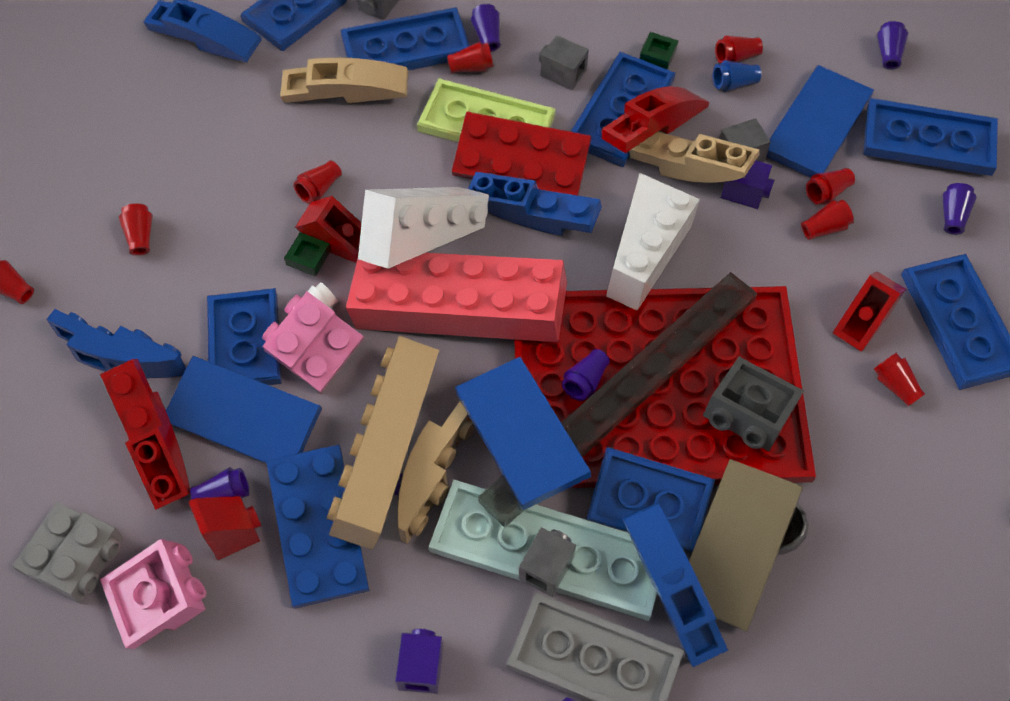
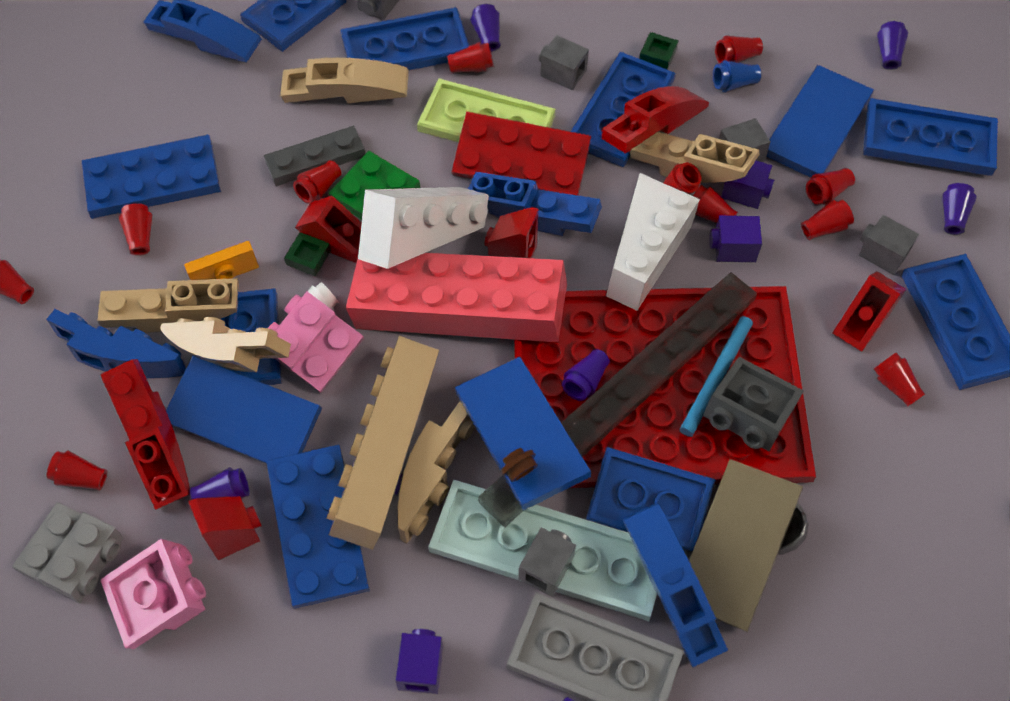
(74, 471): none -> red cone
(150, 175): none -> blue plate
(179, 300): none -> tan slope
(224, 263): none -> light orange plate
(226, 346): none -> tan slope
(337, 146): none -> dark grey plate
(369, 174): none -> green plate
(514, 234): none -> red slope
(518, 464): none -> reddish brown plate
(684, 178): none -> red cone
(712, 204): none -> red cone
(716, 376): none -> dark azure bar
(736, 238): none -> dark purple brick
(887, 244): none -> flat silver brick

